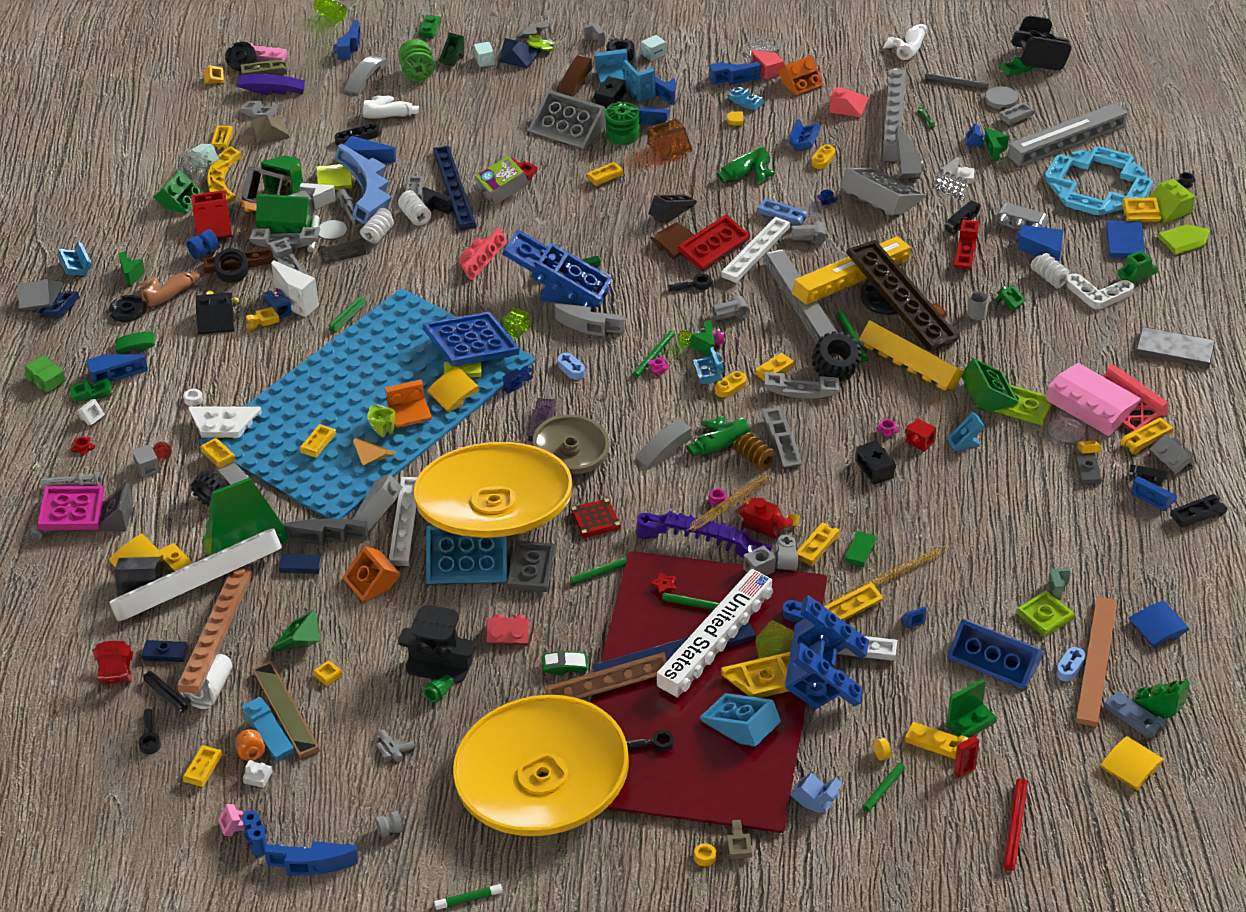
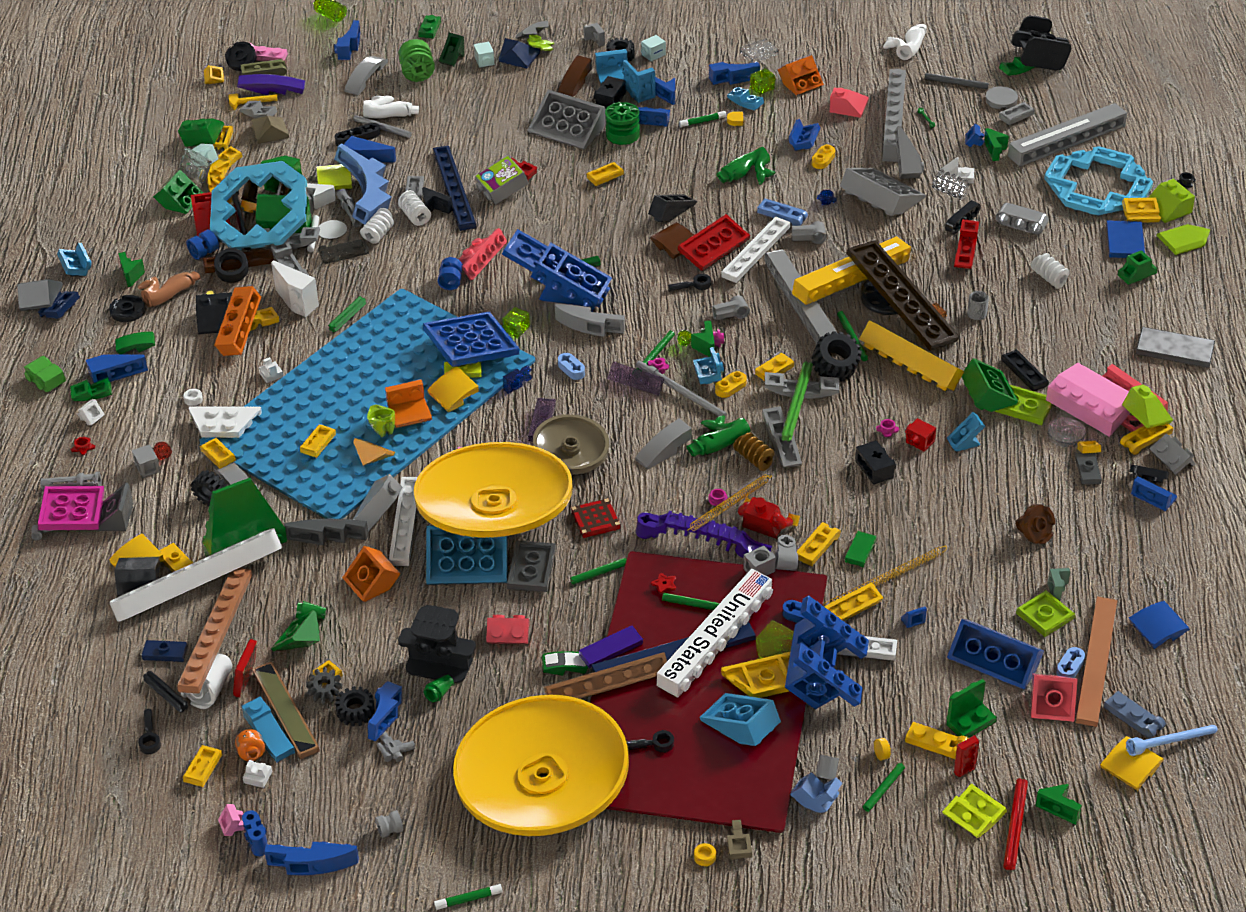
(113, 662): red piece -> none
(200, 131): none -> green slope
(234, 99): none -> yellow piece
(237, 321): none -> orange brick
(239, 215): none -> black bar
(244, 668): none -> red tile
(259, 174): none -> medium azure plate
(270, 370): none -> white tile
(276, 300): blue leg -> none
(300, 563): dark blue tile -> none
(305, 607): none -> green cone
(332, 687): none -> dark grey gear
(352, 697): none -> black tyre
(385, 127): none -> light grey bar
(387, 703): none -> blue slope
(450, 273): none -> blue wheel
(611, 646): none -> dark purple tile
(635, 378): none -> clear purple plate
(668, 139): clear orange slope -> none
(682, 390): none -> light grey bar
(701, 119): none -> green bar
(762, 81): none -> clear neon green brick
(768, 62): coral slope -> none
(796, 402): none -> bright green axle
(827, 767): none -> light grey piece
(975, 811): none -> neon yellow slope
(1011, 297): green bracket -> none
(1024, 370): none -> black tile
(1036, 523): none -> reddish brown tile
(1040, 241): blue slope -> none
(1053, 697): none -> coral slope
(1055, 801): none -> green slope
(1099, 298): white beam -> none
(1137, 746): none -> light blue piece
(1146, 407): none -> lime slope
(1163, 699): green slope -> none
(1198, 510): black plate -> none

